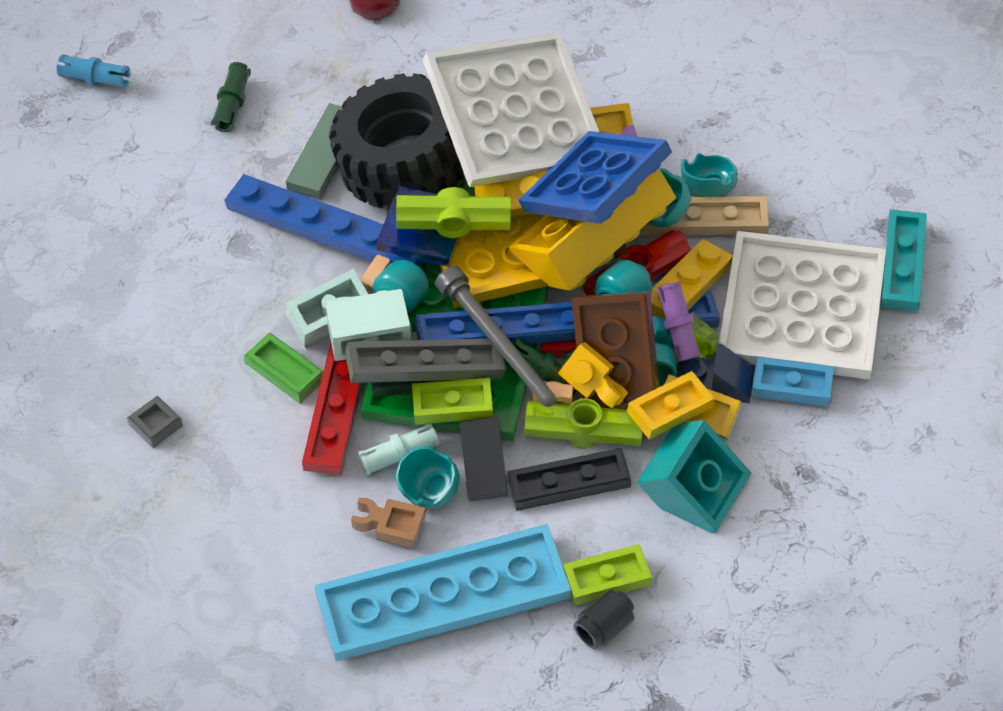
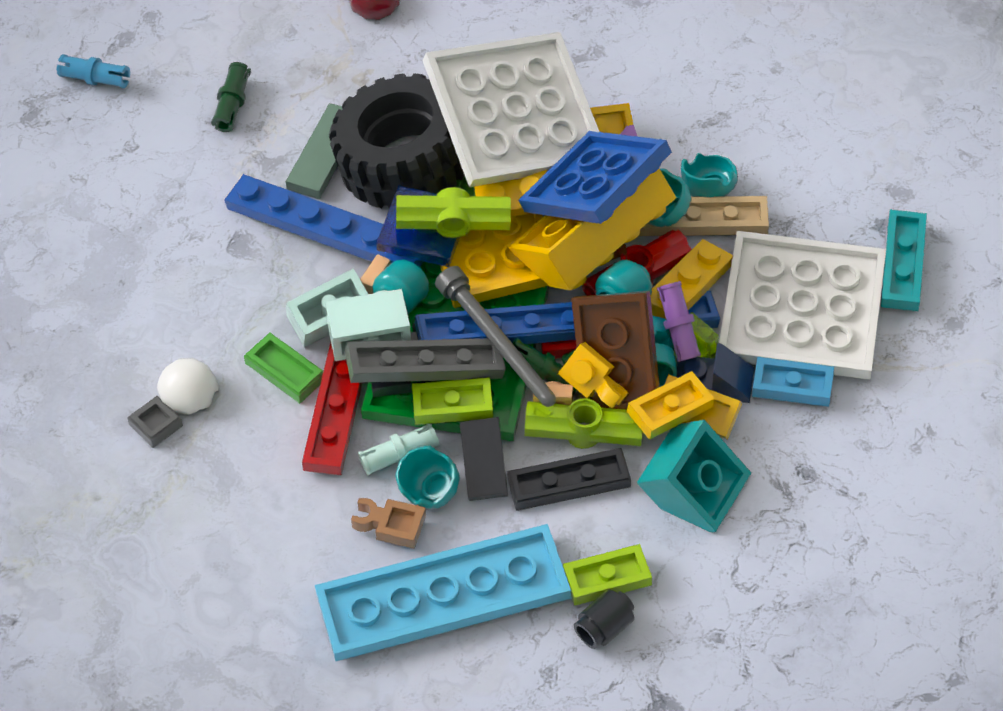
(187, 386): none -> white hair

